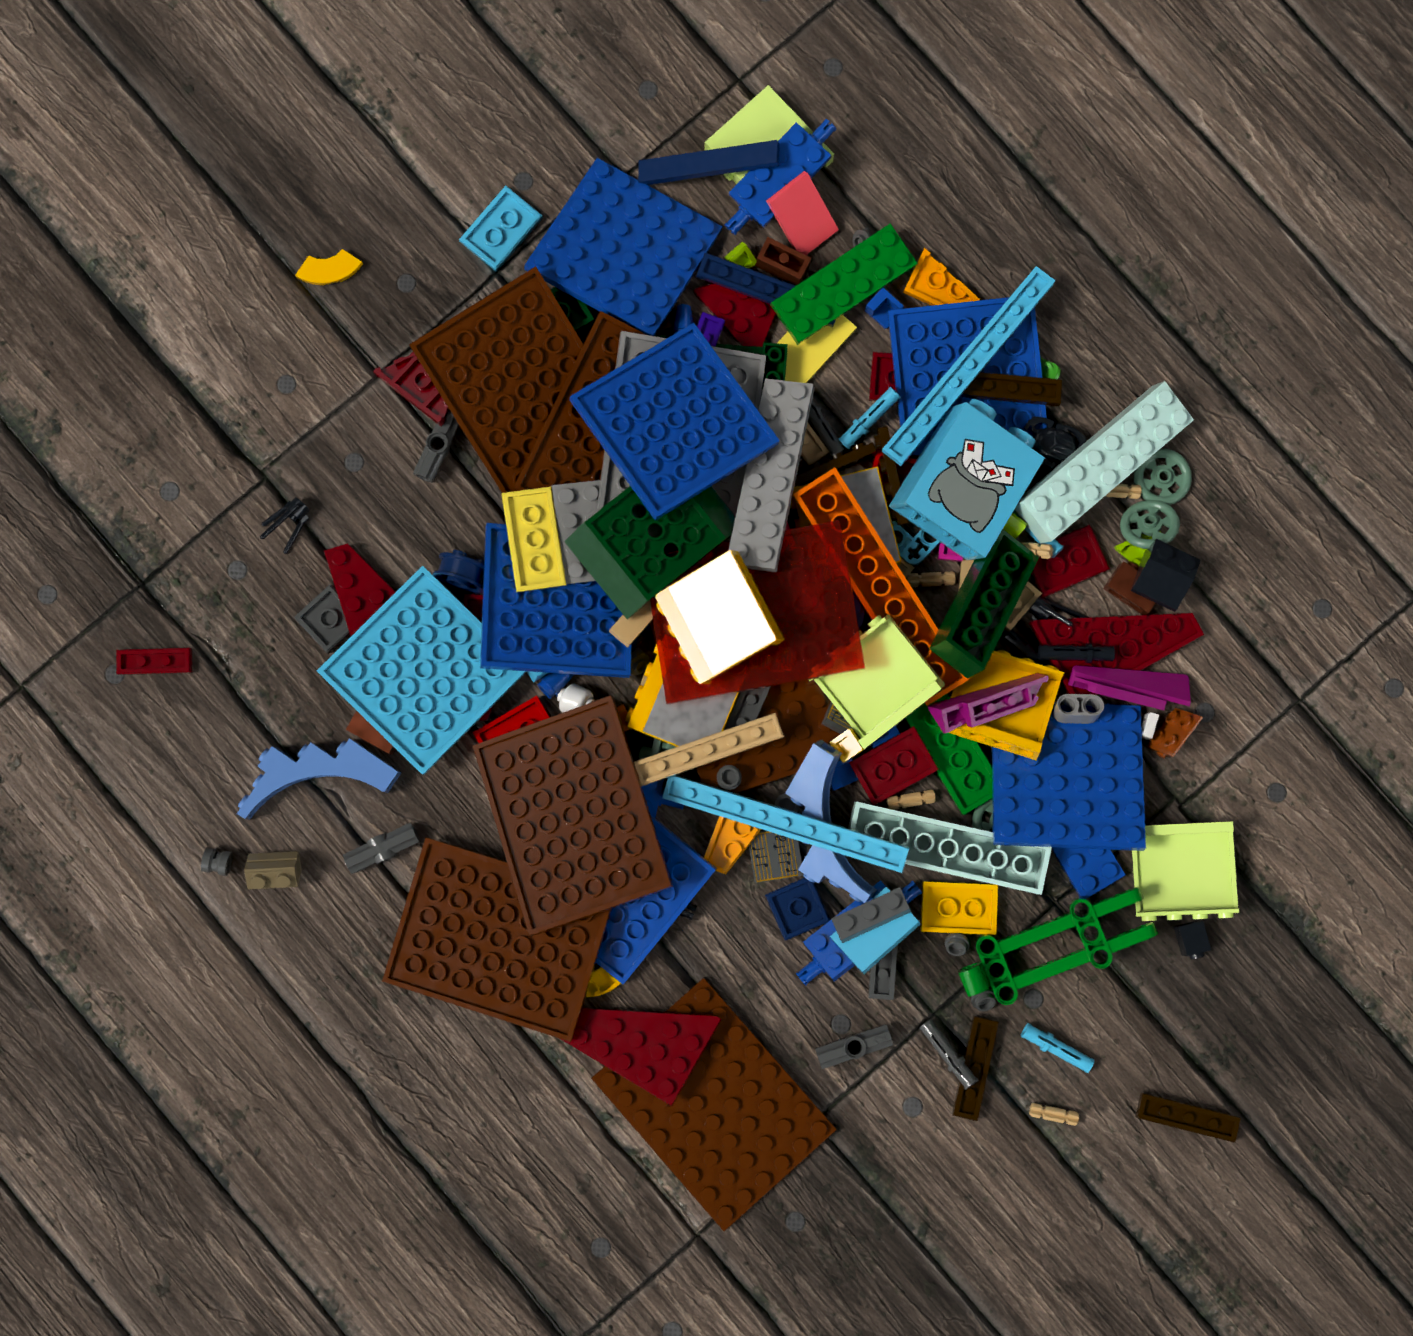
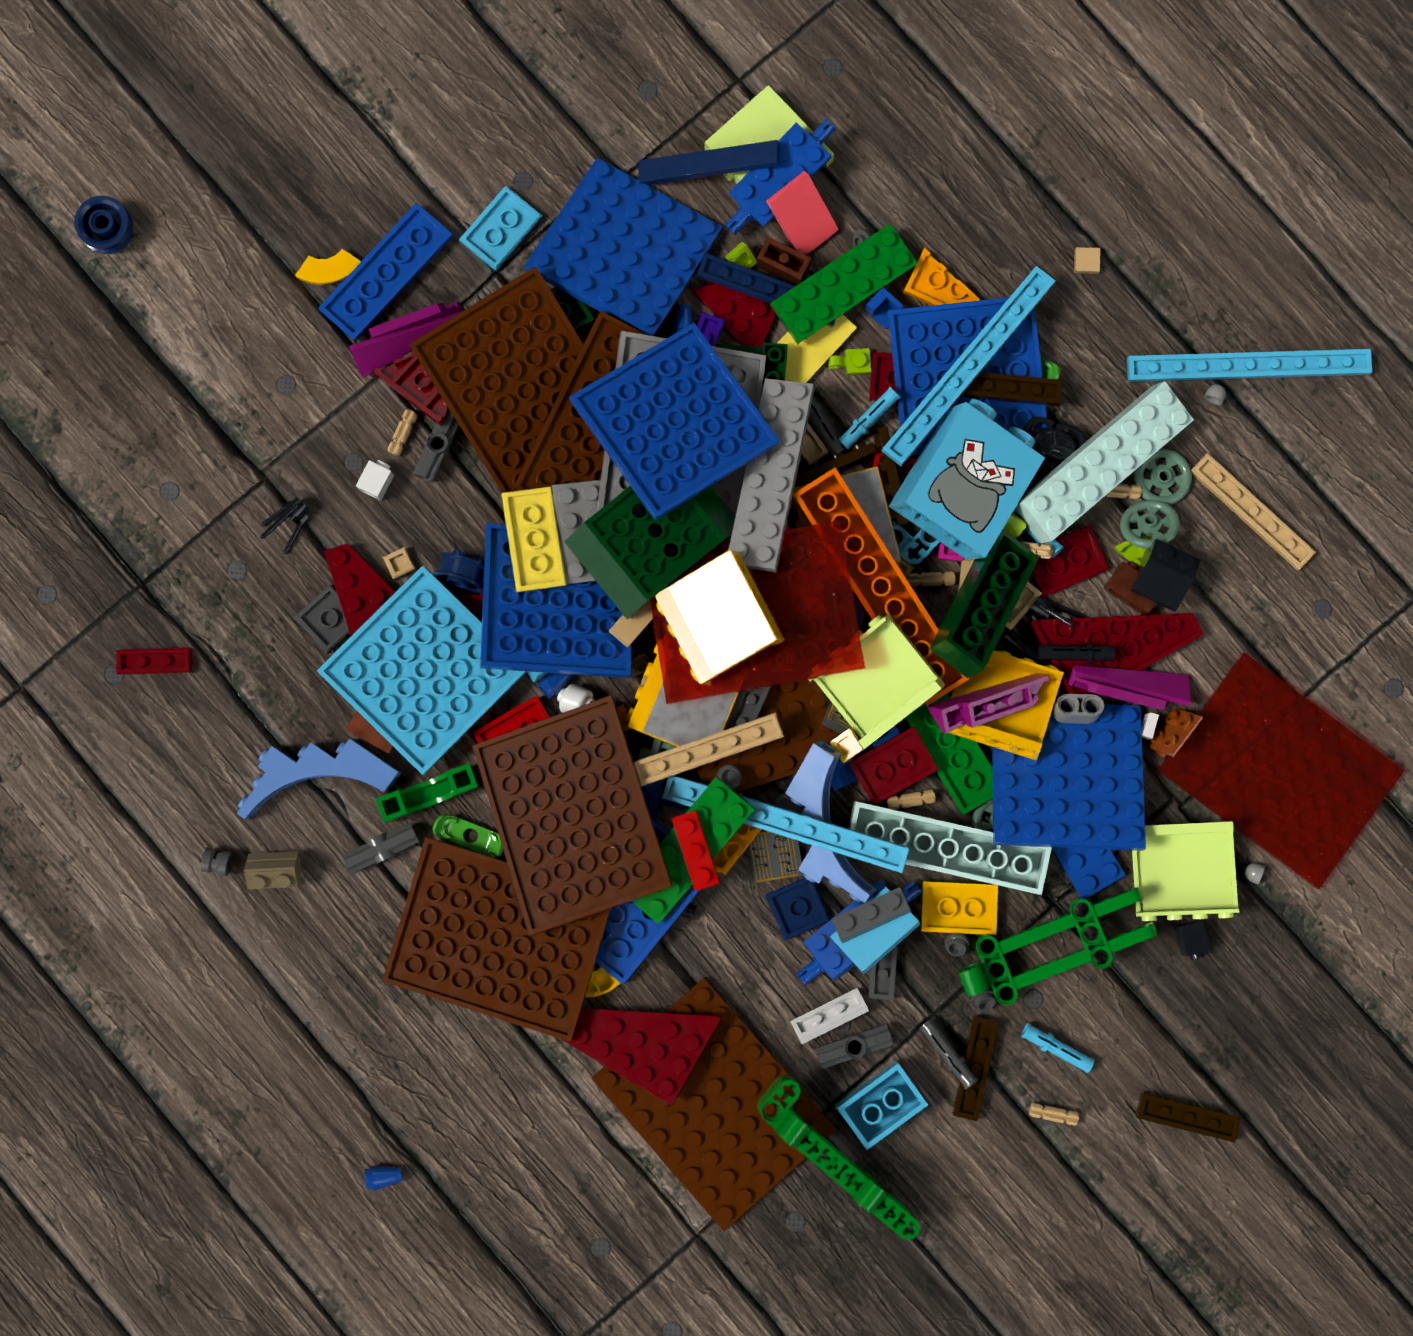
(115, 235): none -> dark blue wheel
(375, 479): none -> white brick
(382, 1176): none -> blue cone
(385, 272): none -> blue plate
(393, 338): none -> magenta wedge
(399, 563): none -> tan tile
(402, 432): none -> tan axle
(427, 794): none -> green arch
(453, 829): none -> bright green piece
(695, 850): none -> red plate
(721, 815): none -> green plate
(829, 1016): none -> white plate
(855, 362): none -> lime plate
(859, 1185): none -> green beam
(881, 1105): none -> medium azure brick
(1087, 260): none -> tan tile
(1215, 394): none -> light grey hinge
(1249, 365): none -> medium azure plate
(1252, 511): none -> tan tile
(1254, 872): none -> light grey hinge
(1281, 771): none -> clear red plate

